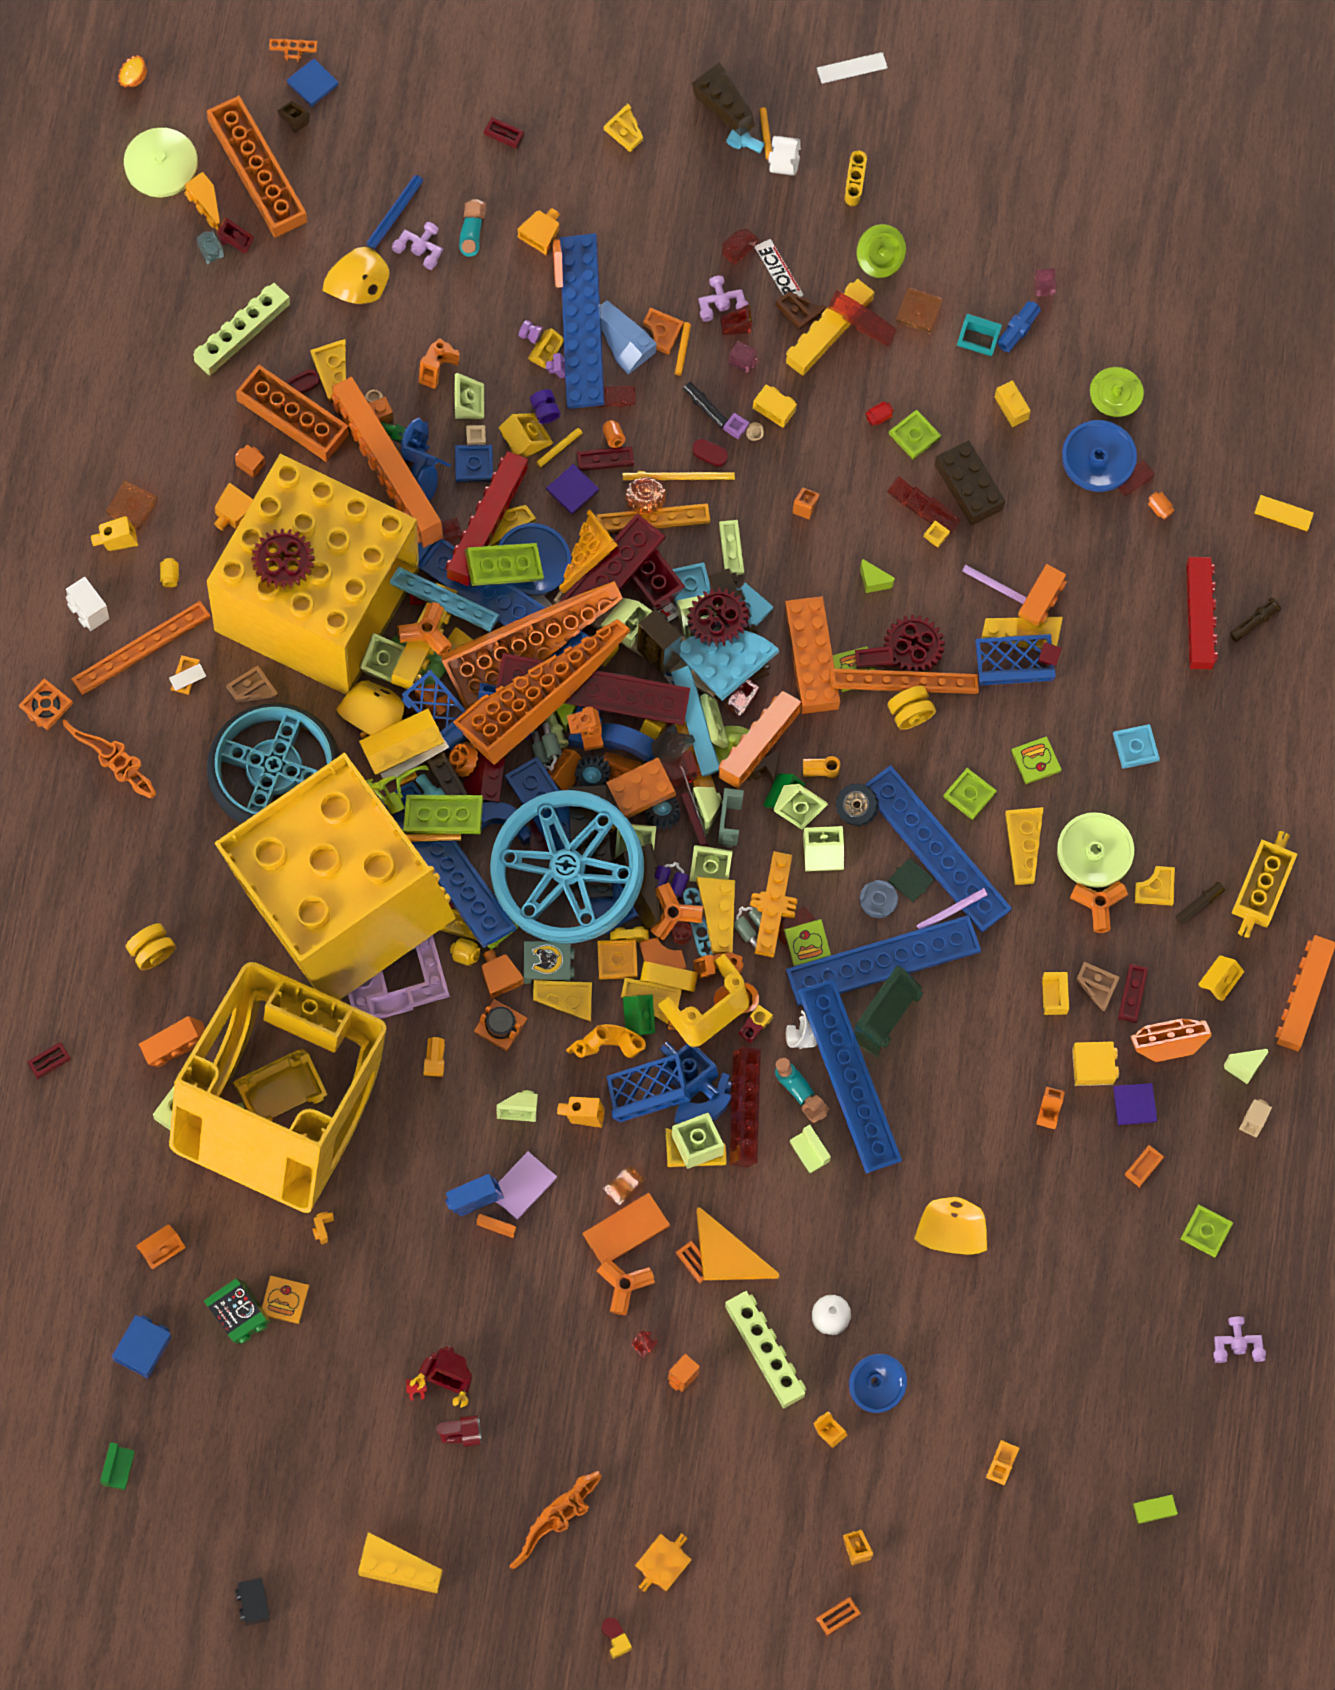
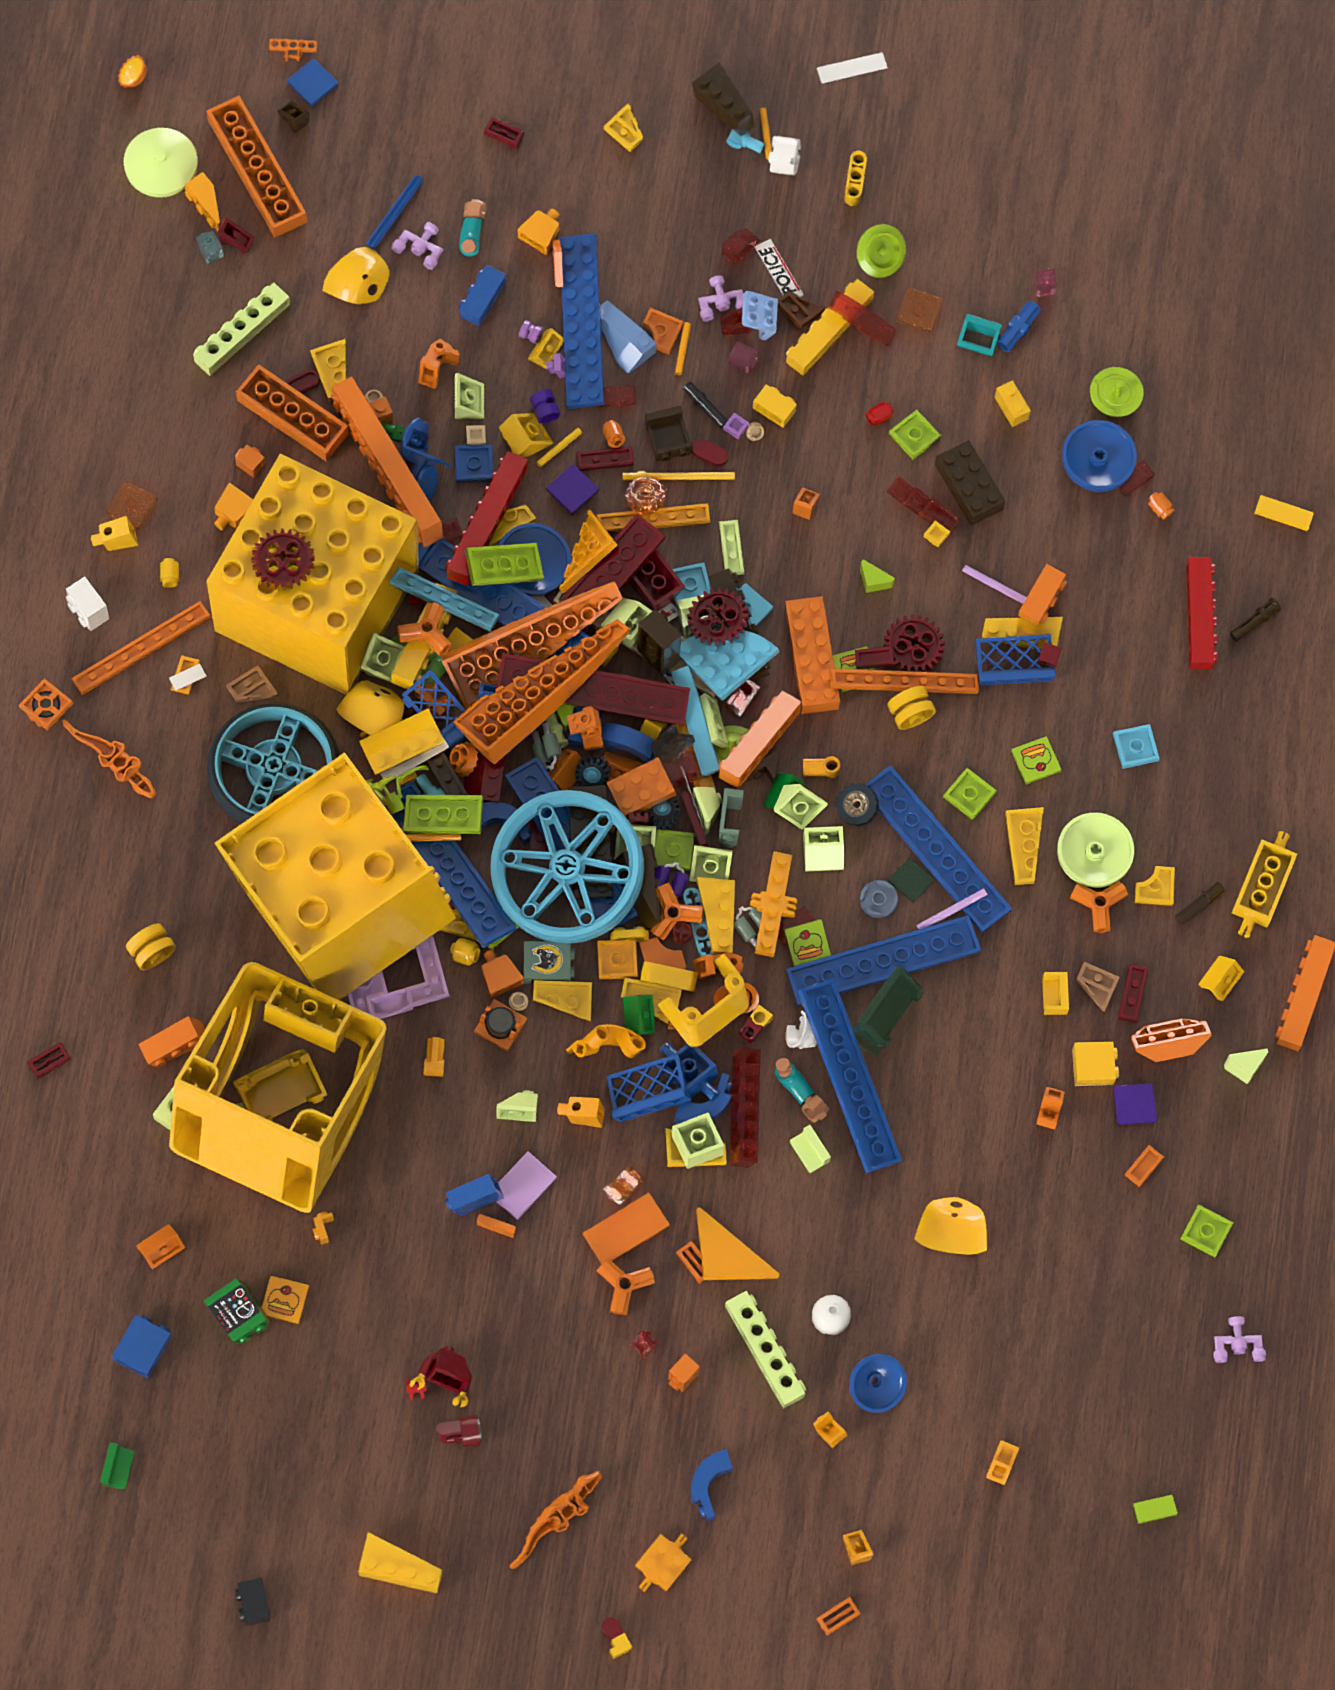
(482, 295): none -> blue brick
(518, 1001): none -> tan plate
(638, 818): none -> dark red tile
(668, 433): none -> dark brown panel
(674, 847): none -> lime tile
(709, 1469): none -> blue arch
(760, 313): none -> light blue bracket
(1255, 1117): tan brick -> none

